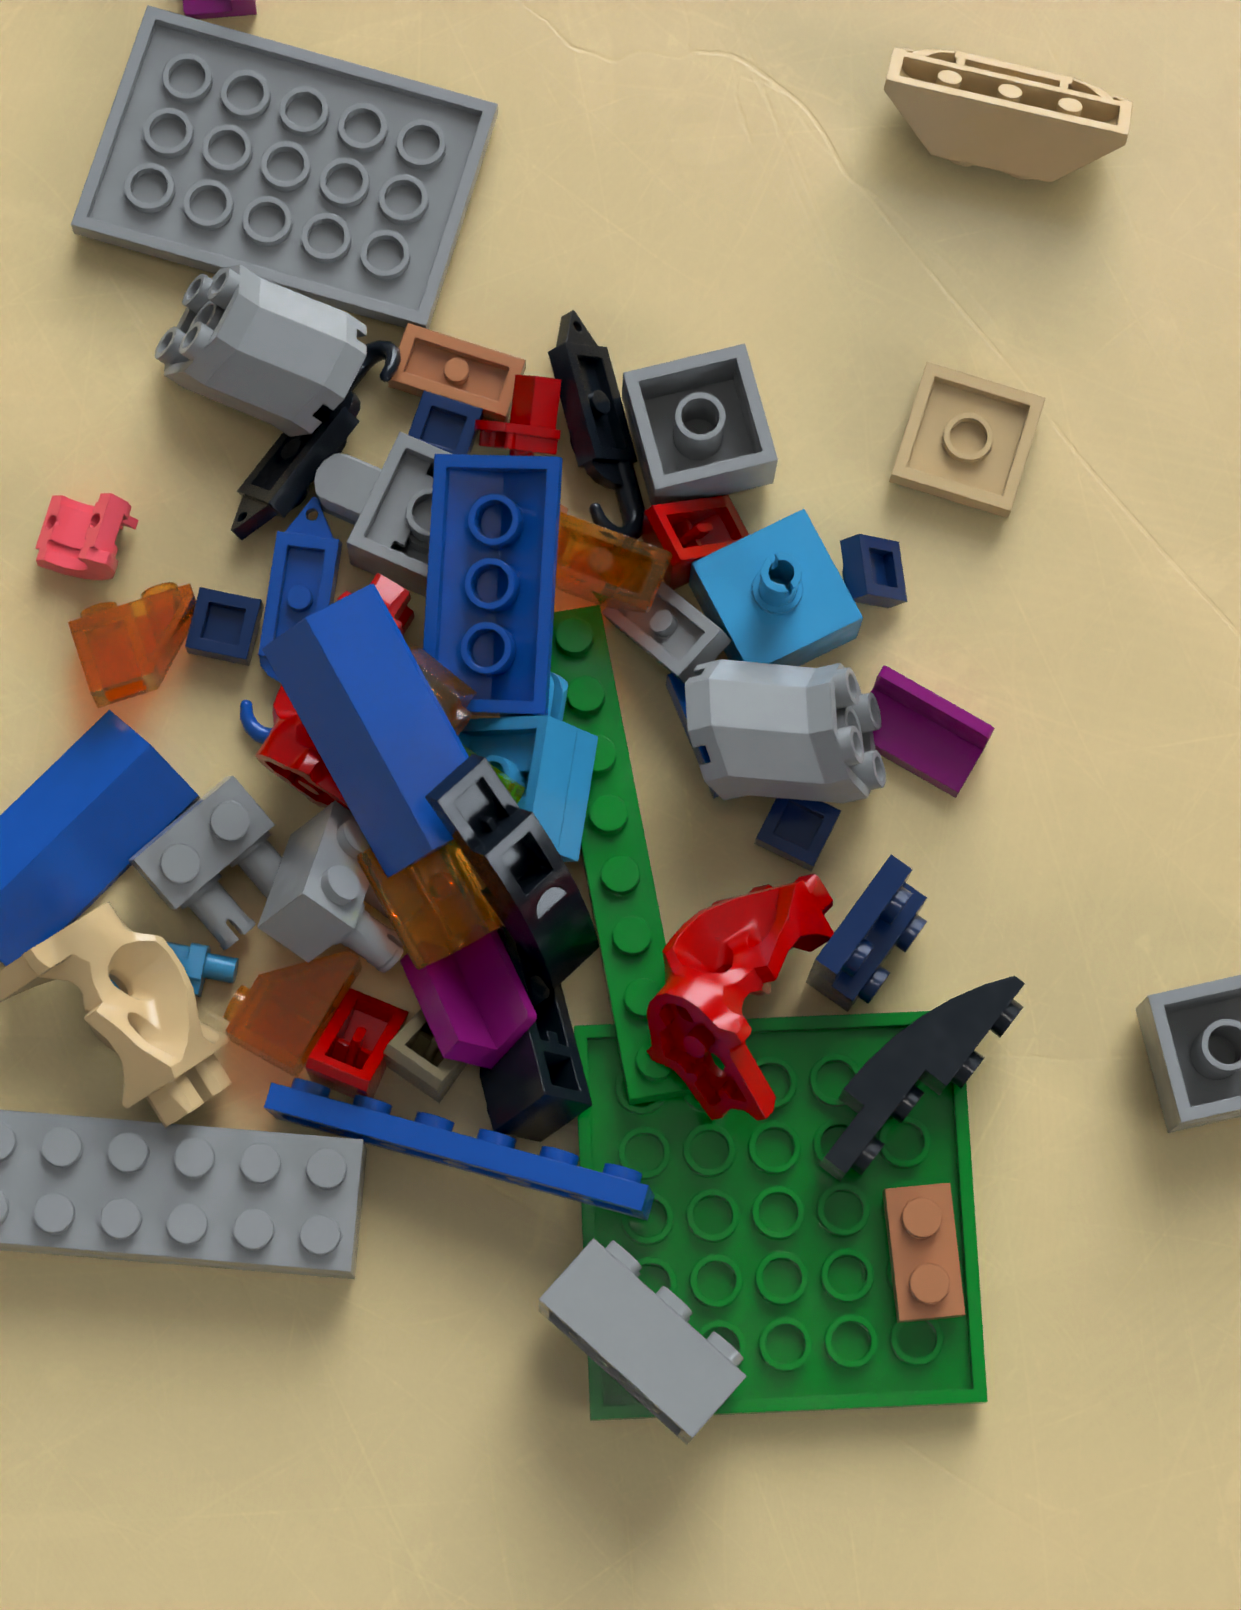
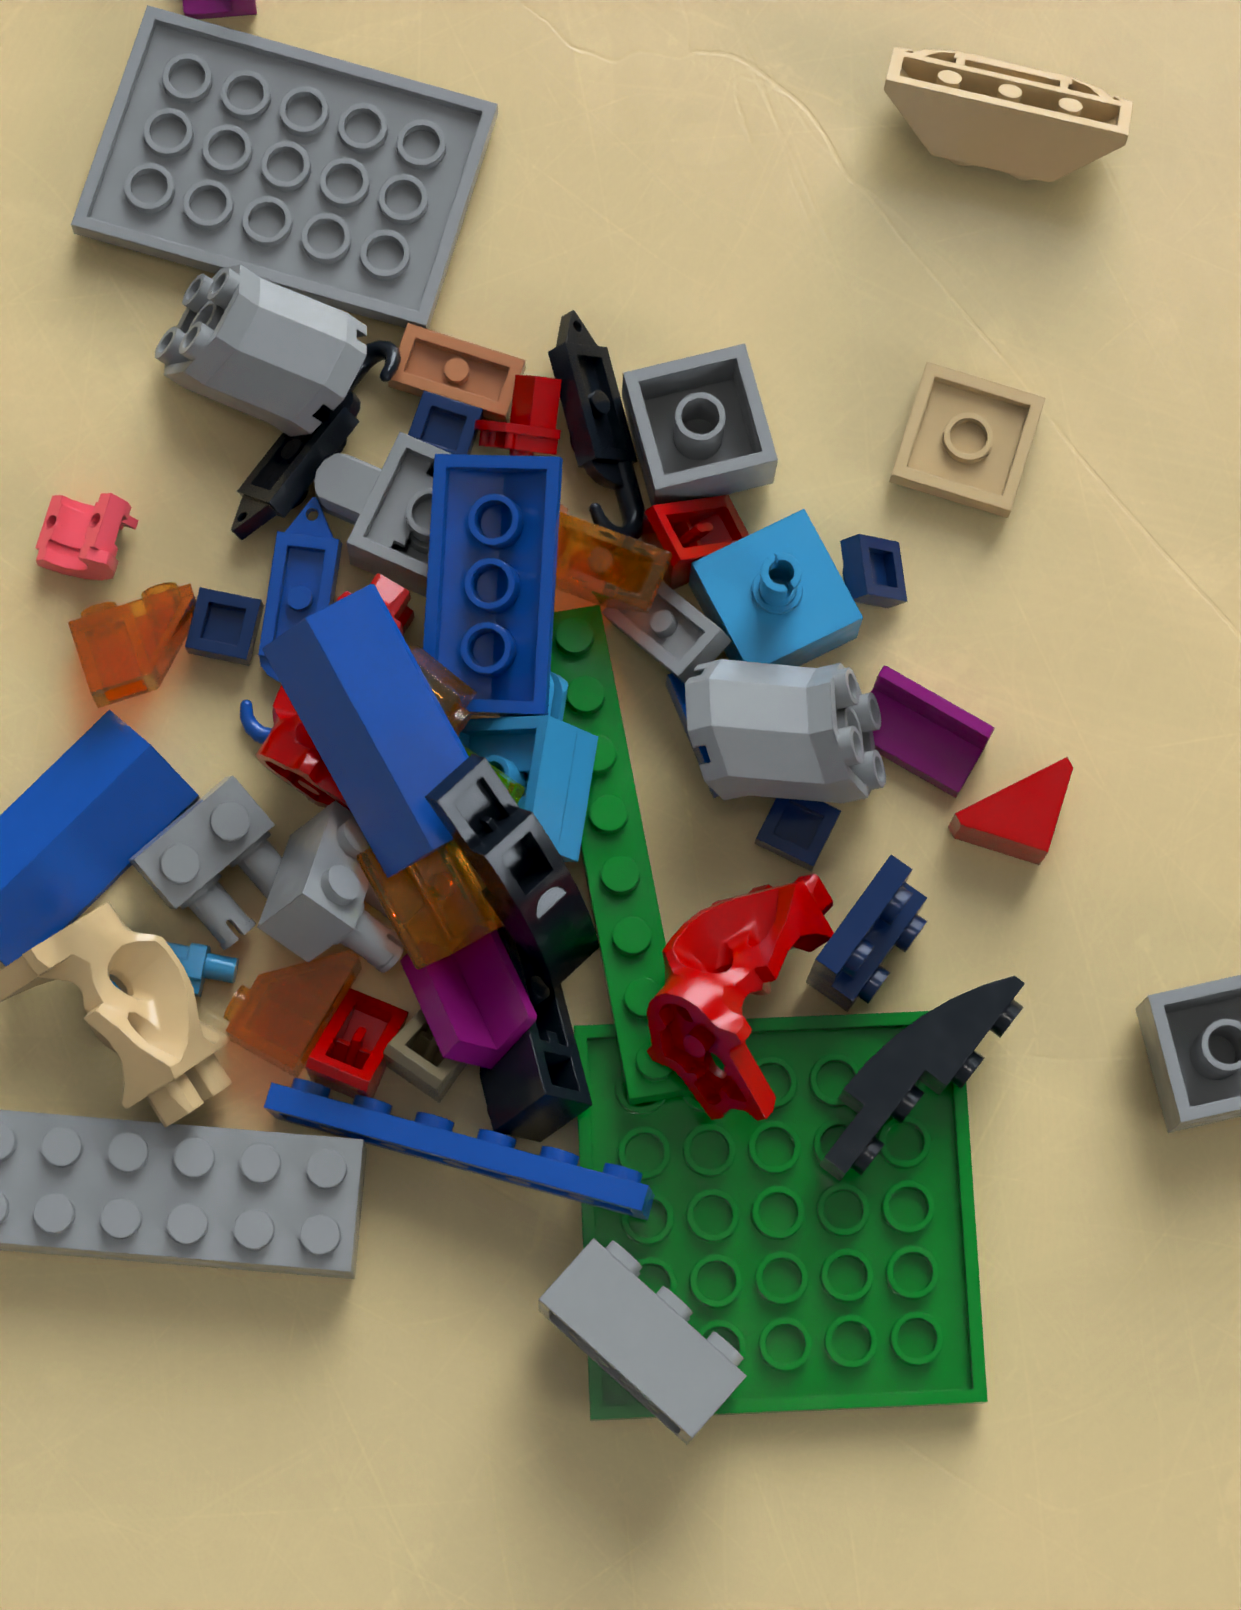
(923, 1252): nougat plate -> none
(1019, 817): none -> red slope

